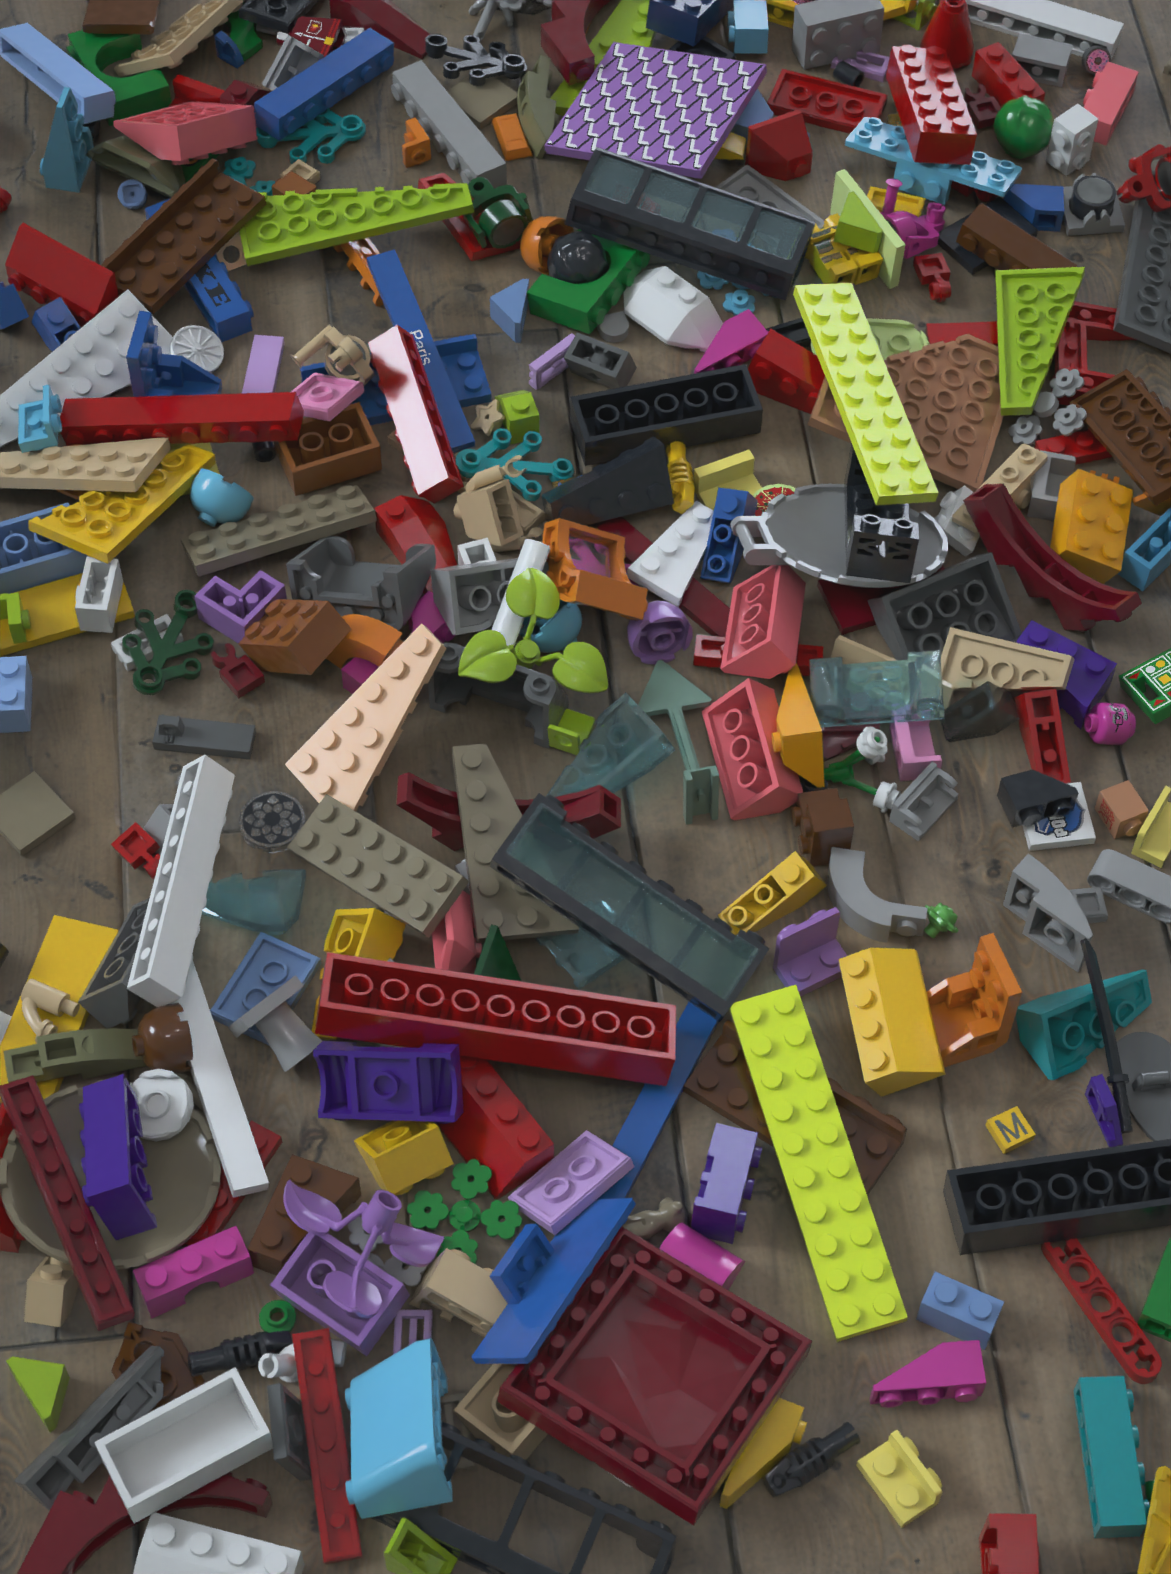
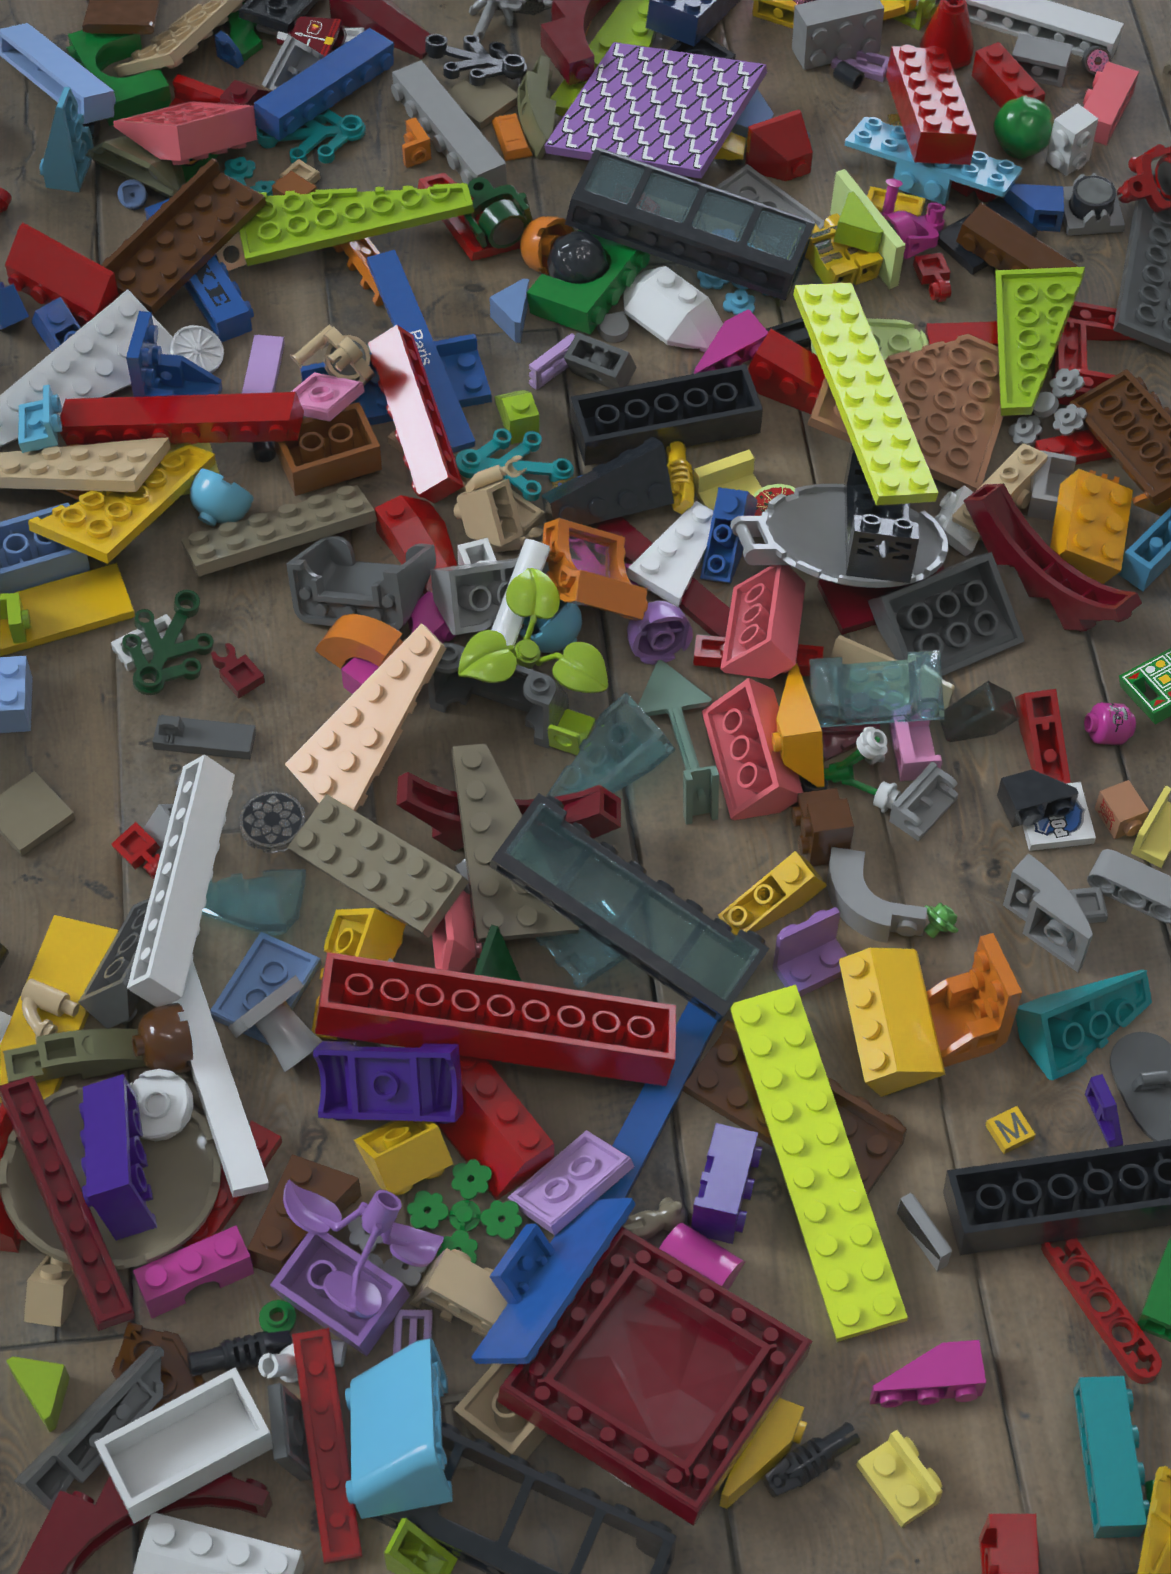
(98, 595): white brick -> none
(233, 609): medium lavender brick -> none
(294, 636): dark orange brick -> none
(487, 424): tan plate -> none
(748, 26): medium azure brick -> none
(825, 101): red tile -> none
(924, 1231): none -> light grey tile
(959, 1310): medium blue brick -> none
(976, 658): tan wing -> none
(980, 108): dark red plate -> none
(1089, 675): dark purple wedge -> none
(1117, 1078): black sword -> none

